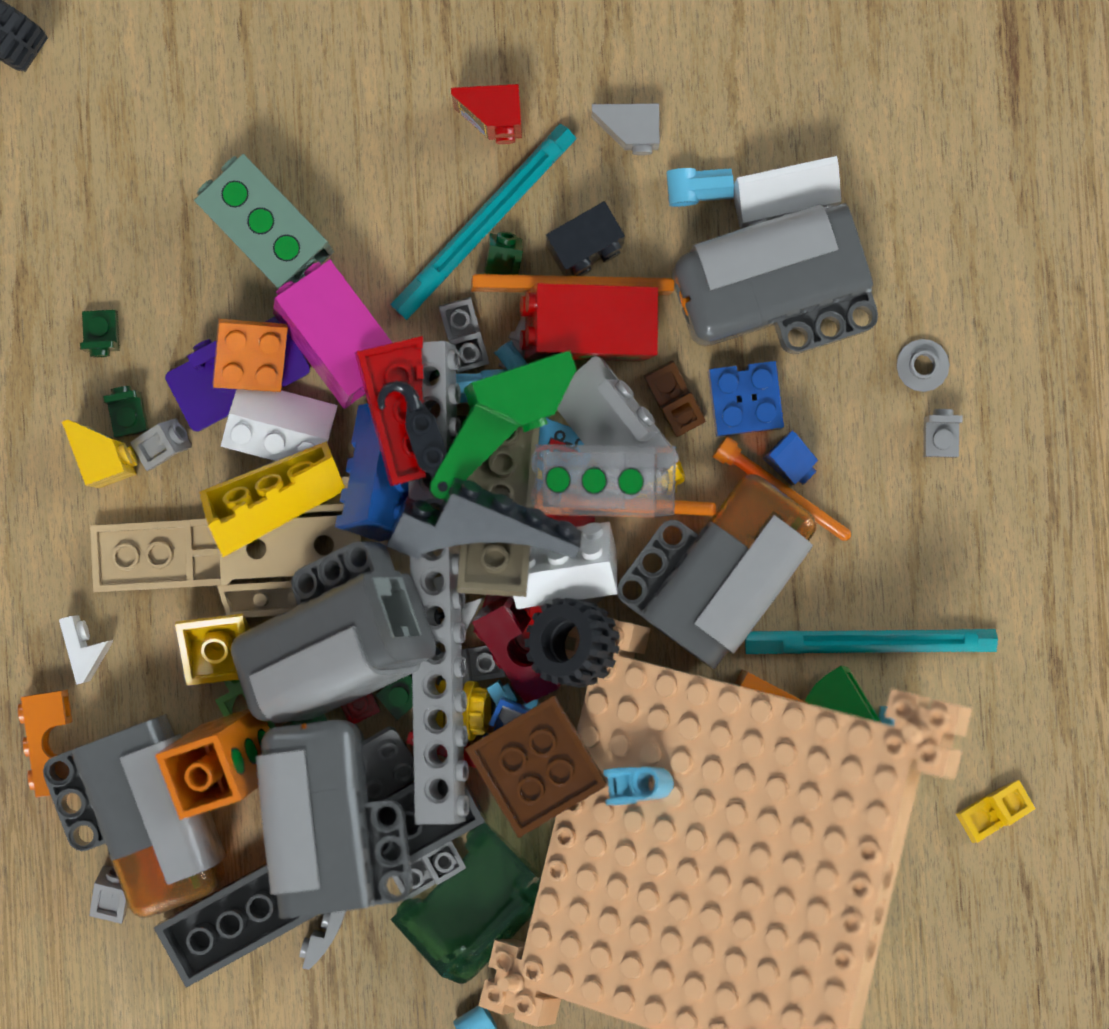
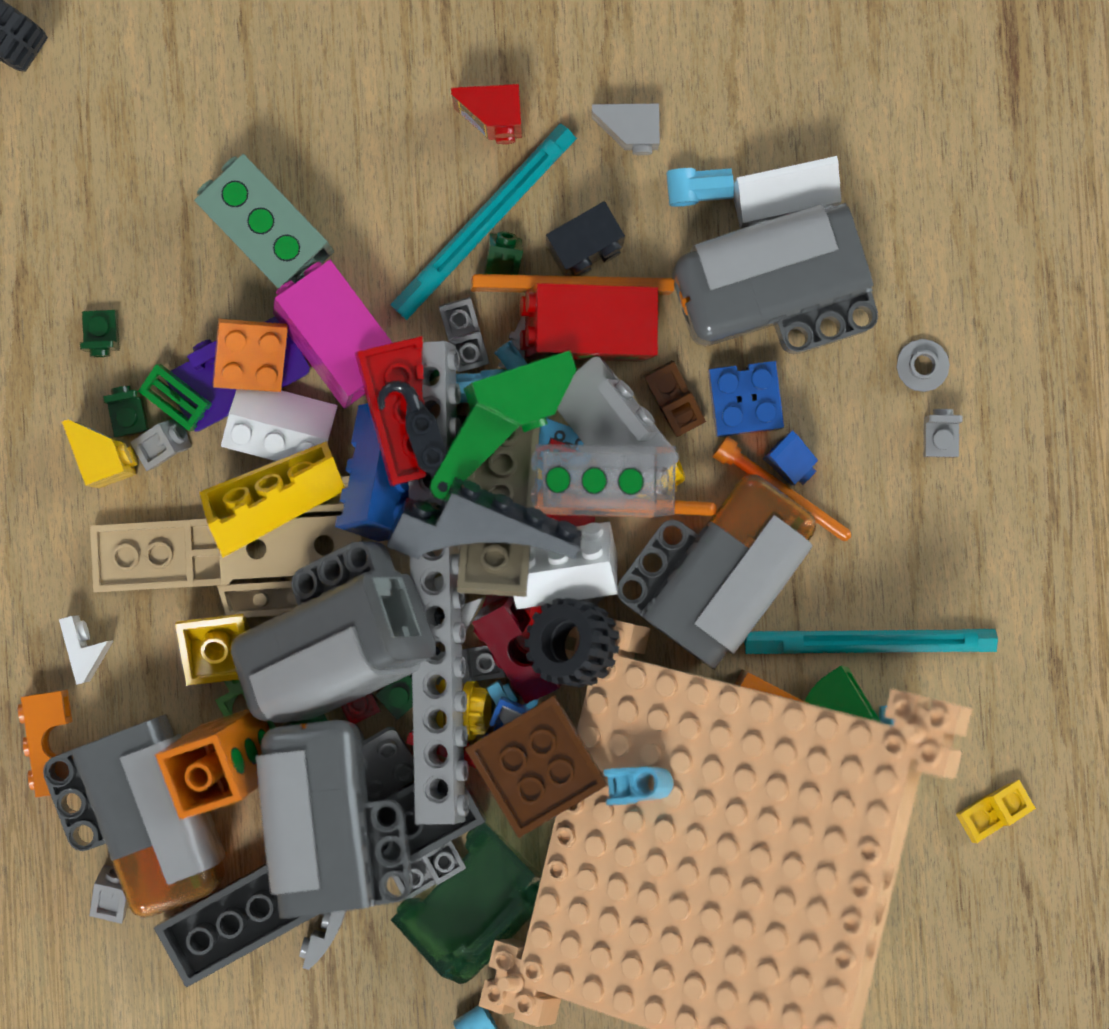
(197, 413): none -> green tile

